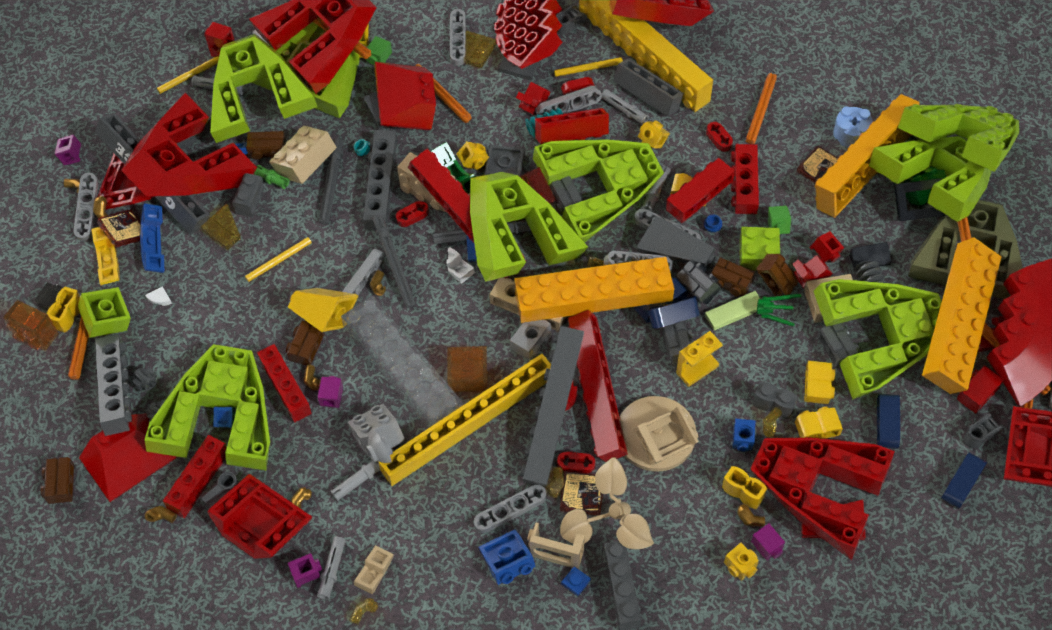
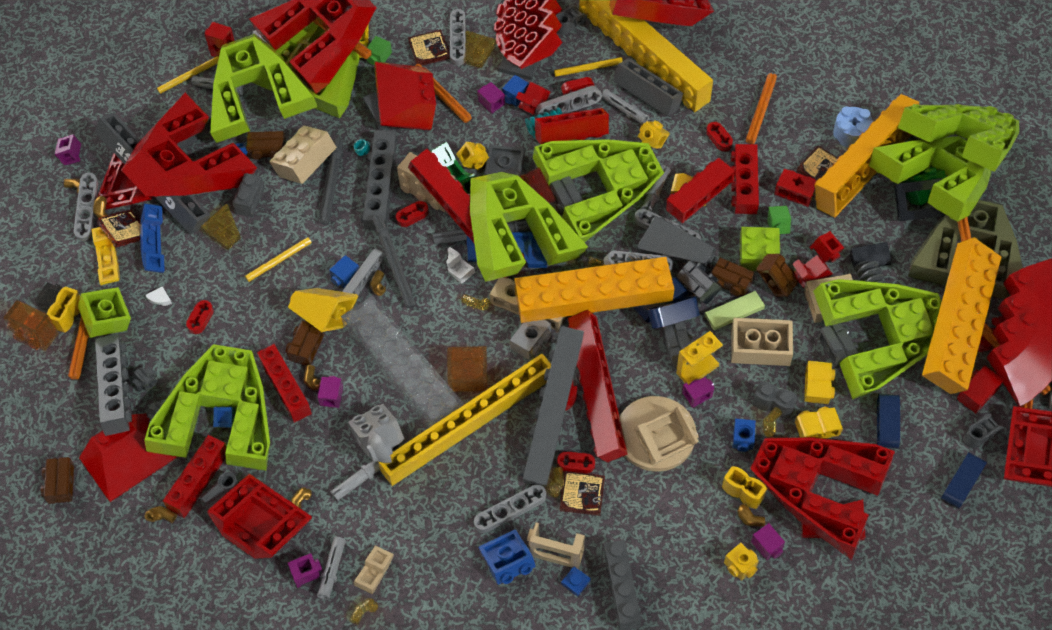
(197, 316): none -> red beam
(271, 176): bright green pin -> none
(343, 271): none -> blue brick
(429, 47): none -> tile
(476, 303): none -> clear yellow arm
(491, 97): none -> magenta brick
(512, 88): none -> blue brick
(530, 249): none -> blue wing
(634, 529): tan plant -> none
(698, 391): none -> magenta brick
(713, 223): blue plate -> none
(762, 341): none -> tan brick
(765, 307): green plant -> none
(795, 187): none -> red brick

